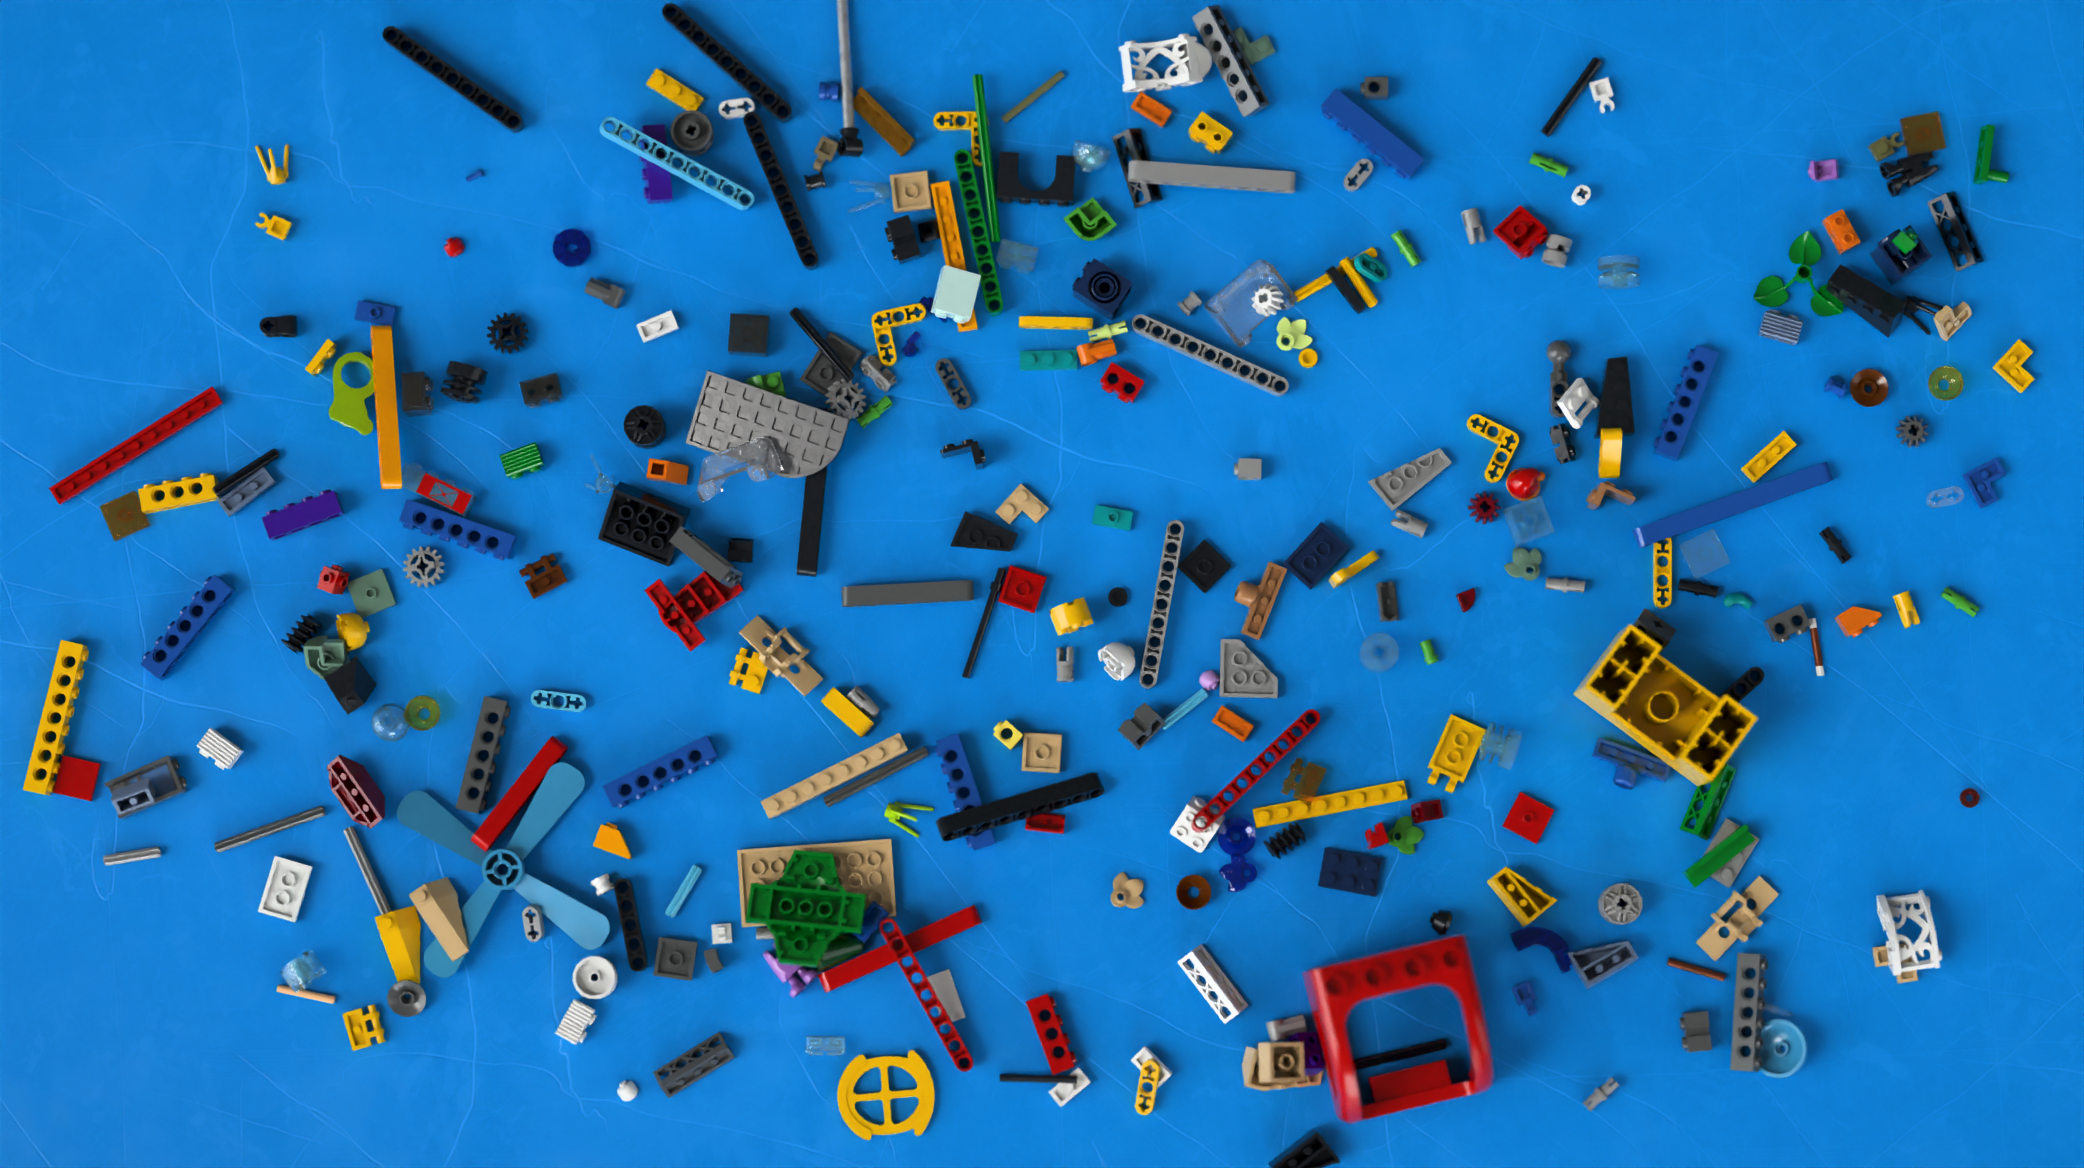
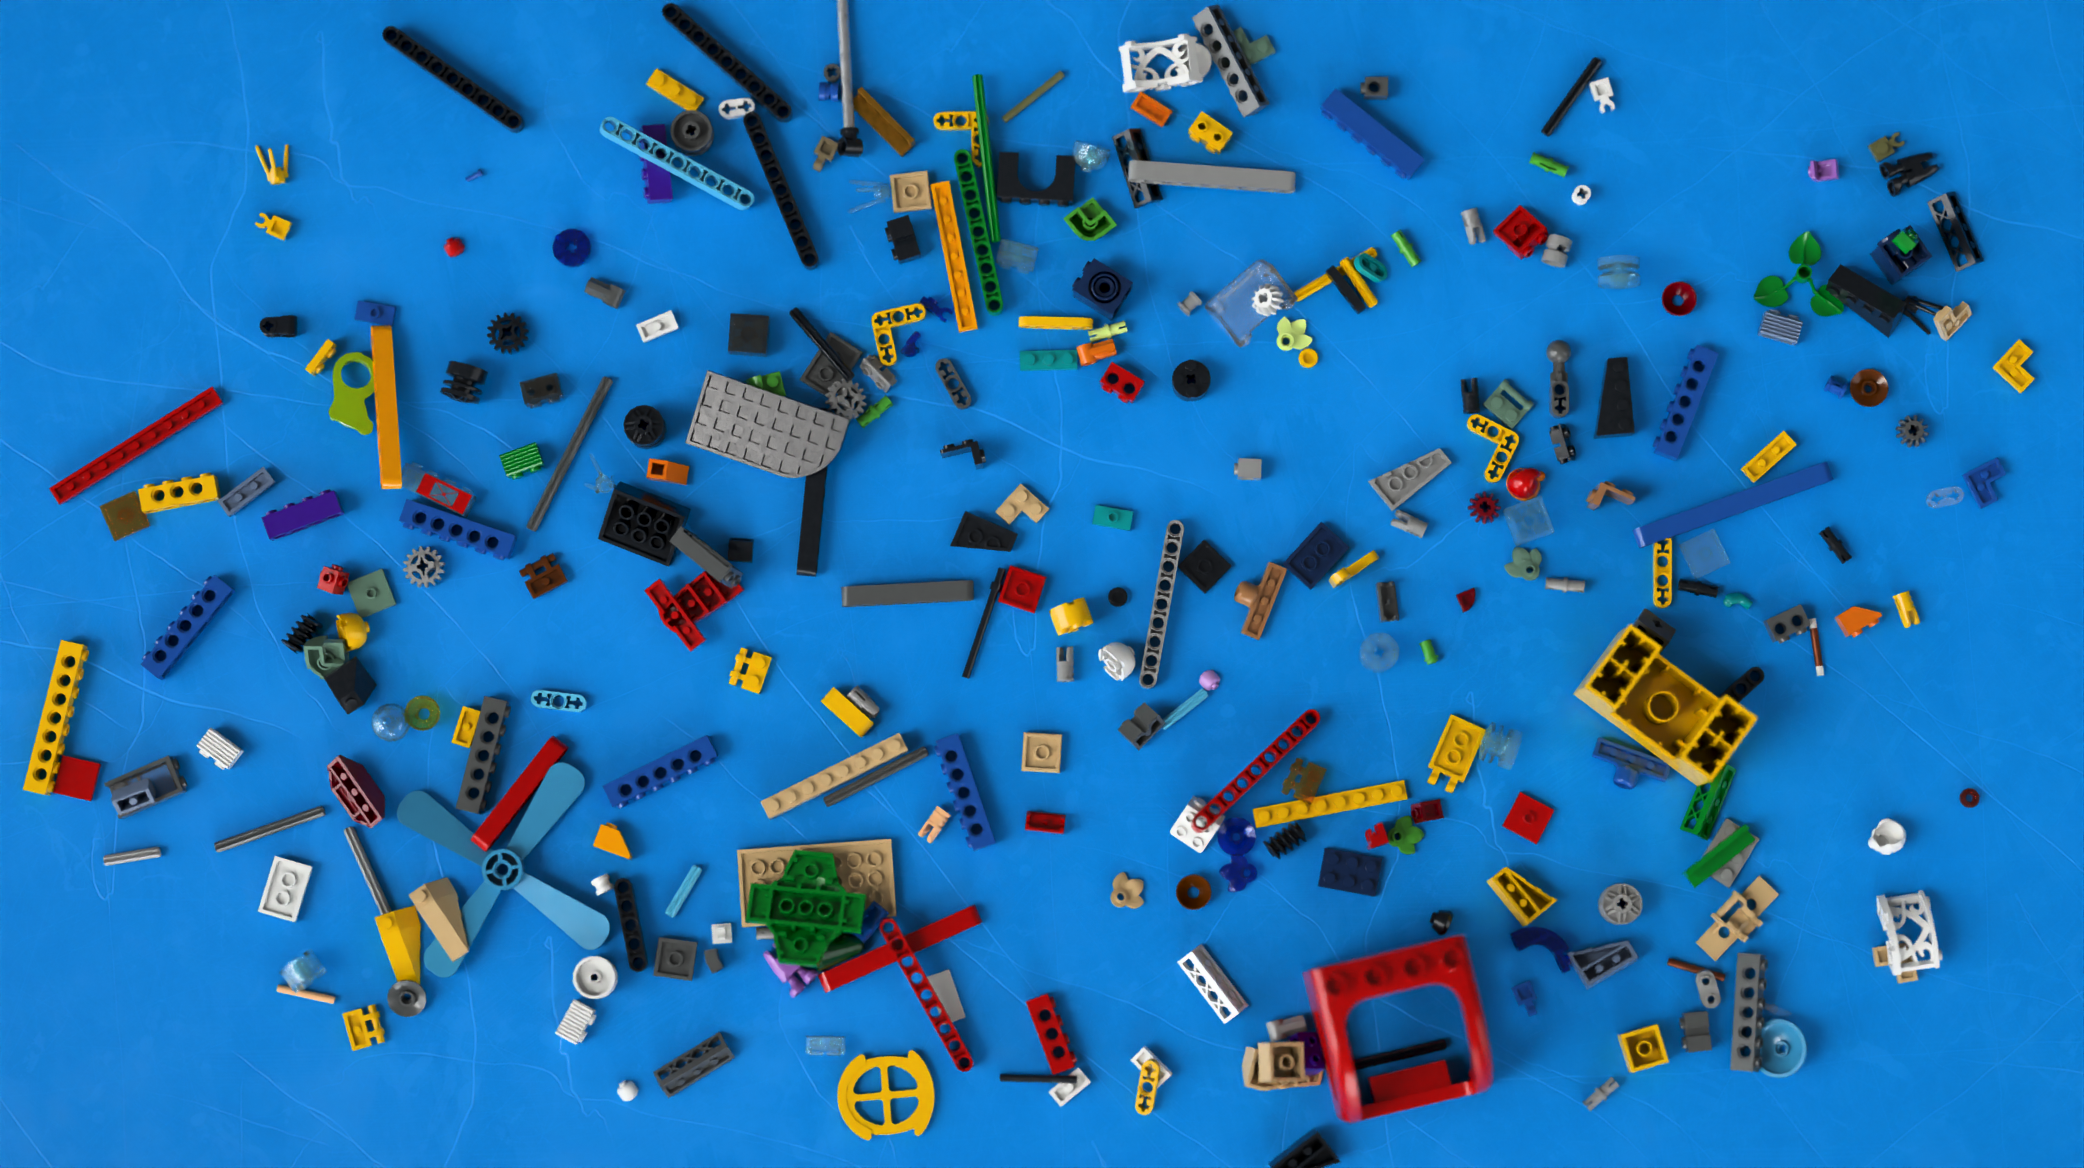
(245, 472): black axle -> none
(417, 394): clear smoke brick -> none
(466, 727): none -> yellow plate
(533, 922): light grey beam -> none
(569, 453): none -> dark grey axle
(754, 456): clear windscreen -> none
(777, 659): tan piece -> none
(814, 181): black bush -> none
(833, 78): none -> dark grey bush
(895, 811): lime plant -> none
(928, 231): black tile -> none
(937, 820): none -> light nougat hinge
(955, 294): light aqua brick -> none
(1009, 743): light yellow brick -> none
(1020, 807): black beam -> none
(1191, 369): none -> black brick
(1216, 363): light grey beam -> none
(1232, 723): orange plate -> none
(1243, 673): light grey plate -> none
(1361, 178): light grey beam -> none
(1470, 399): none -> black hinge
(1503, 409): none -> sand green plate
(1573, 399): white plate -> none
(1610, 453): yellow beam -> none
(1643, 1048): none -> yellow brick
(1683, 290): none -> dark red piece
(1707, 989): none -> light grey plate
(1841, 232): orange brick -> none
(1887, 837): none -> white hair
(1922, 133): clear orange plate -> none
(1953, 378): clear yellow piece -> none
(1960, 601): bright green pin -> none
(1982, 171): green piece -> none

